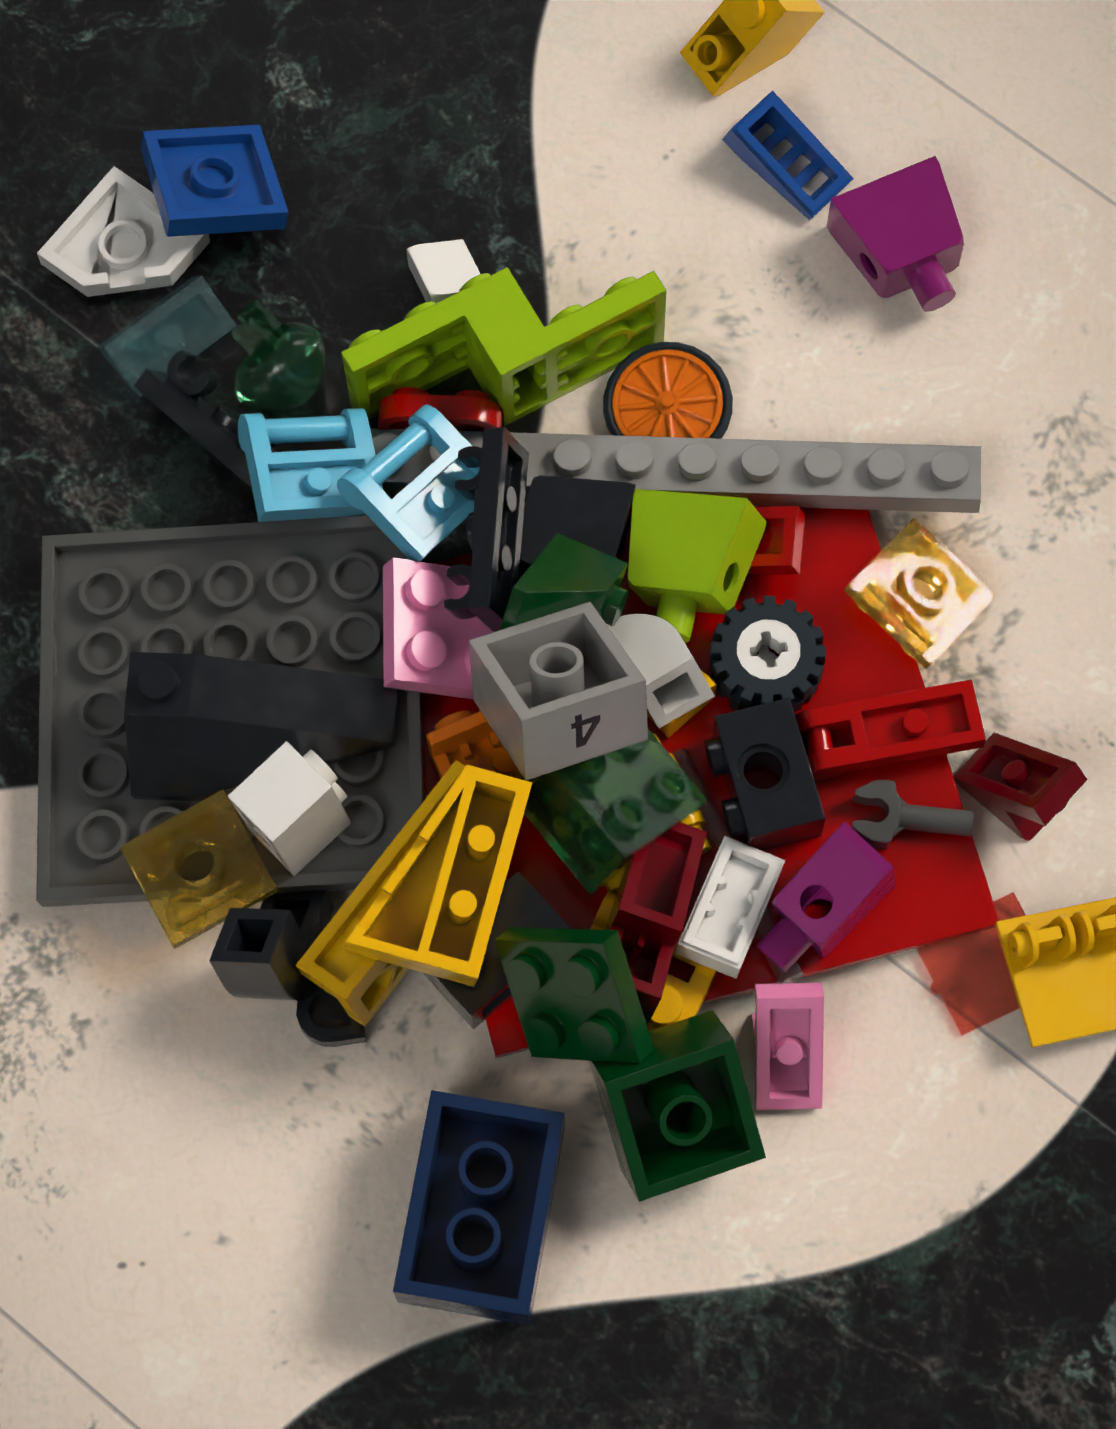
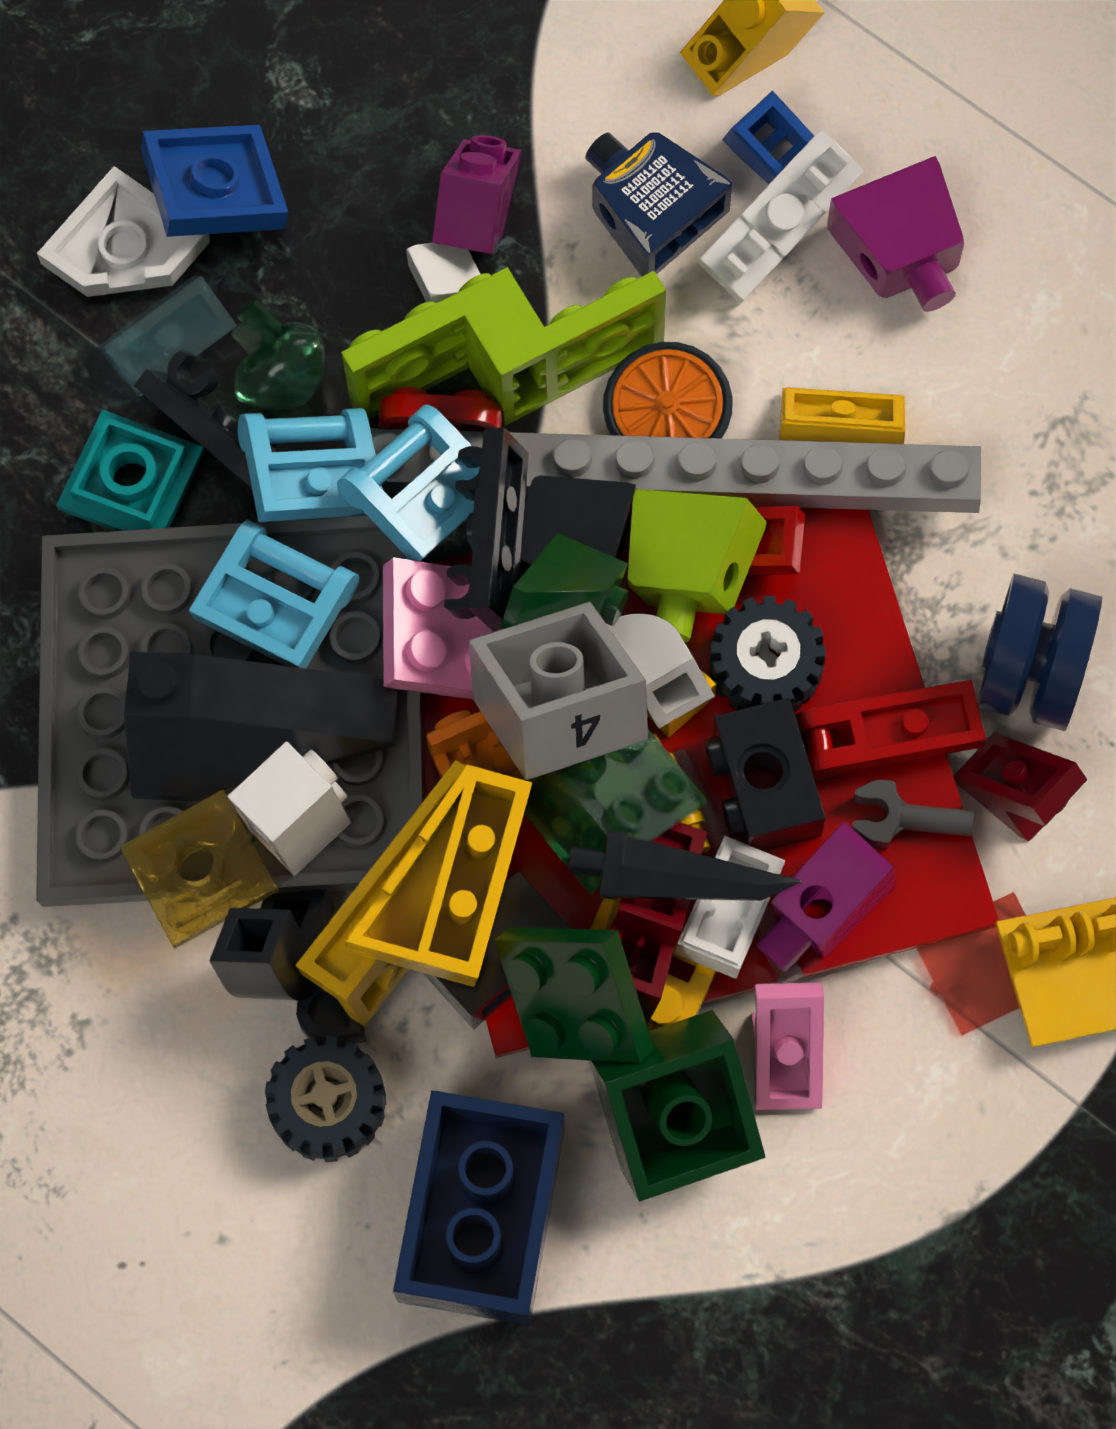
(149, 503): none -> teal piece
(265, 613): none -> medium azure plate
(318, 1076): none -> black wheel
(476, 194): none -> magenta slope
(655, 197): none -> dark blue torso
(657, 871): none -> black bar
(780, 216): none -> white plate
(841, 416): none -> yellow slope
(917, 623): clear yellow piece -> none
(1032, 650): none -> dark blue wheel

